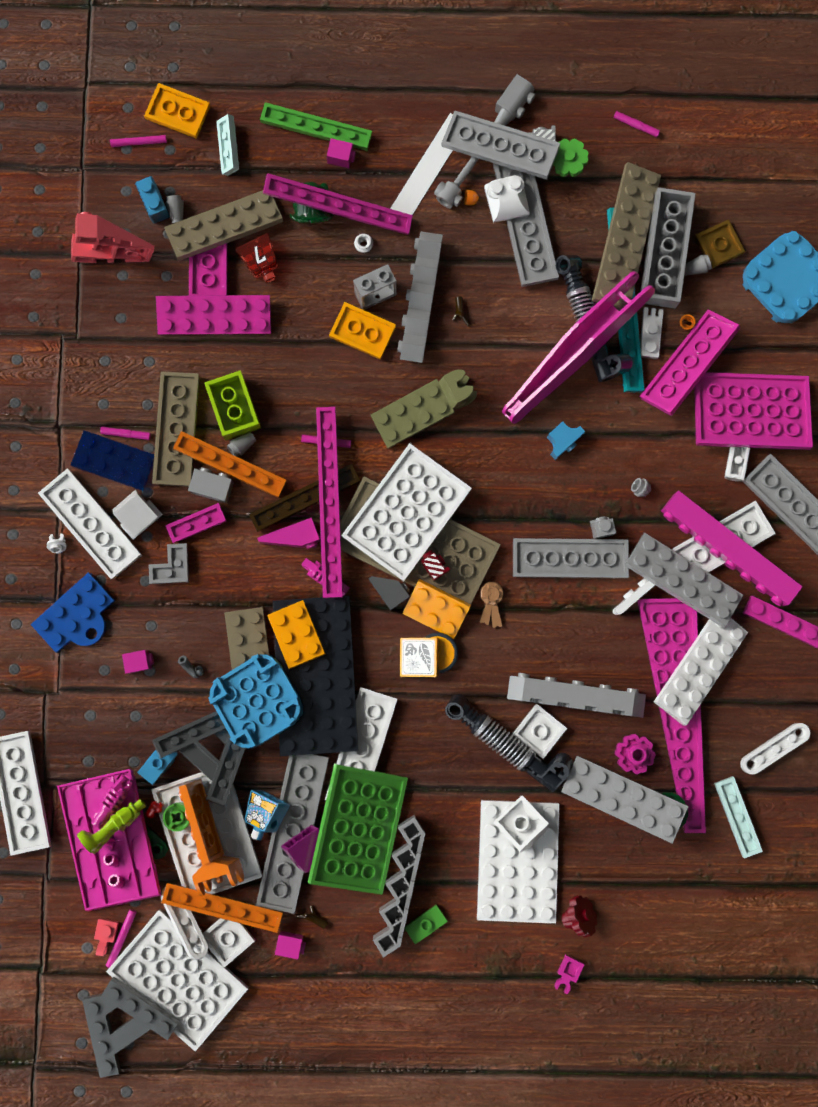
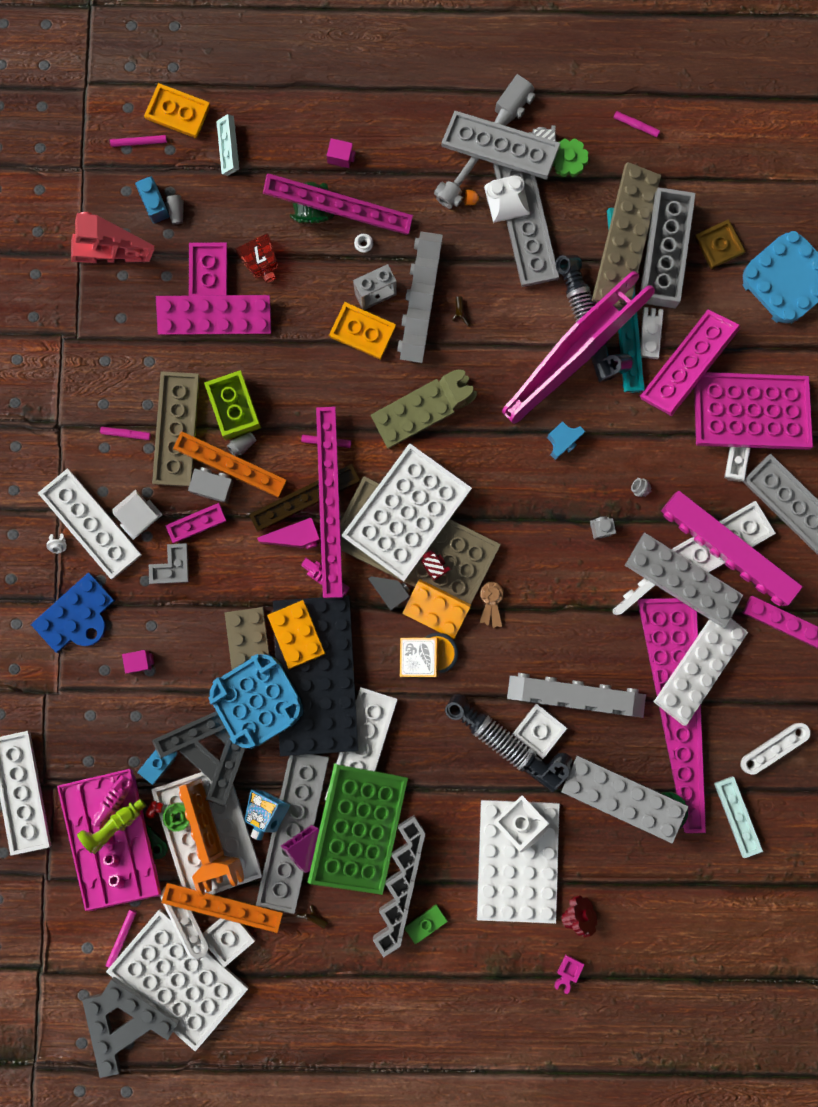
(105, 932): coral plate -> none
(113, 460): clear blue plate -> none
(194, 671): dark grey arm -> none
(223, 225): dark tan plate -> none
(290, 945): dark pink brick -> none
(315, 126): bright green plate -> none
(423, 174): white sticker -> none
(570, 558): light grey plate -> none
(635, 754): dark pink plant -> none
(689, 318): orange hinge -> none
(698, 265): light grey cone -> none

